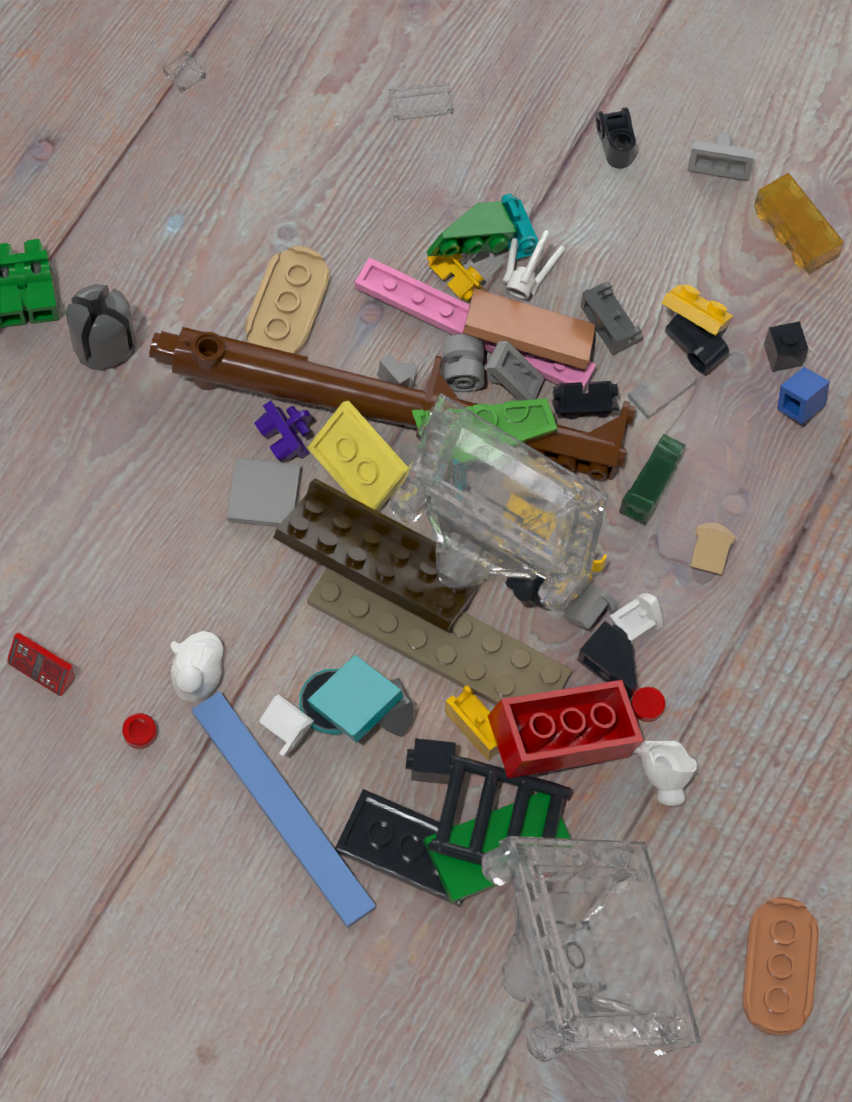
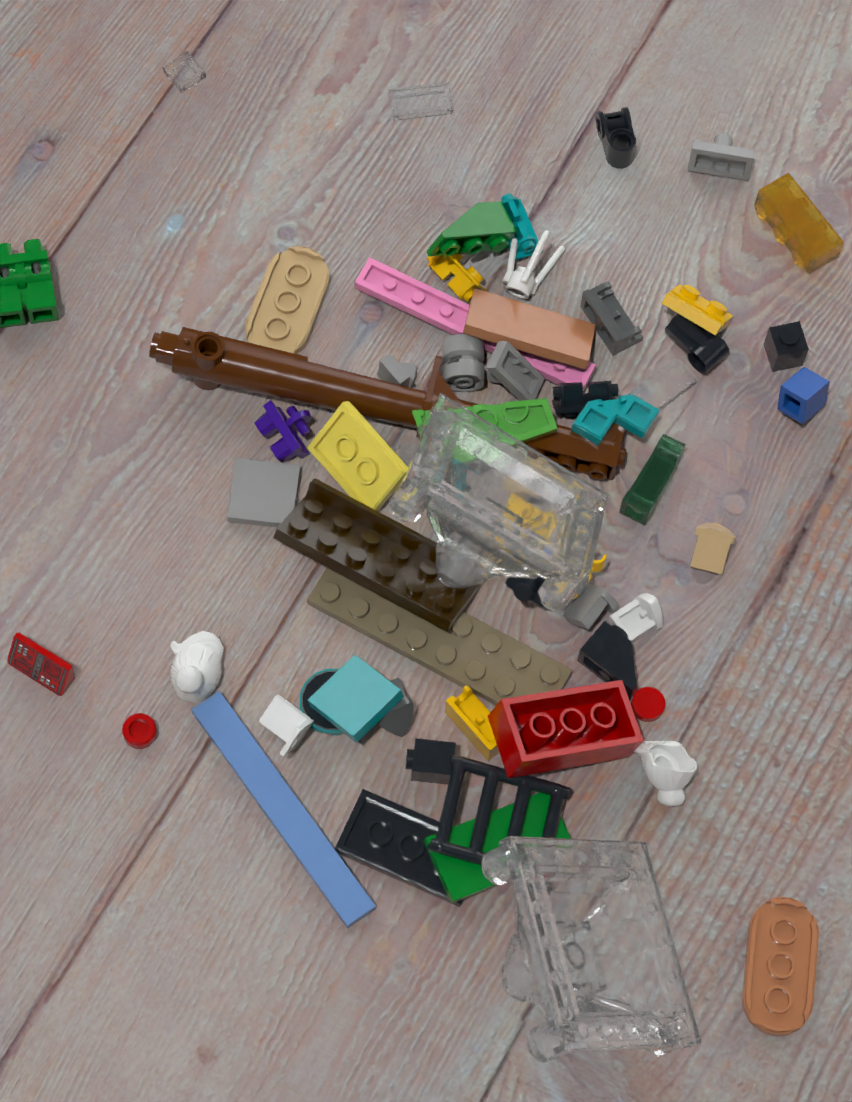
(101, 327): dark grey cylinder -> none
(626, 411): none -> teal tile

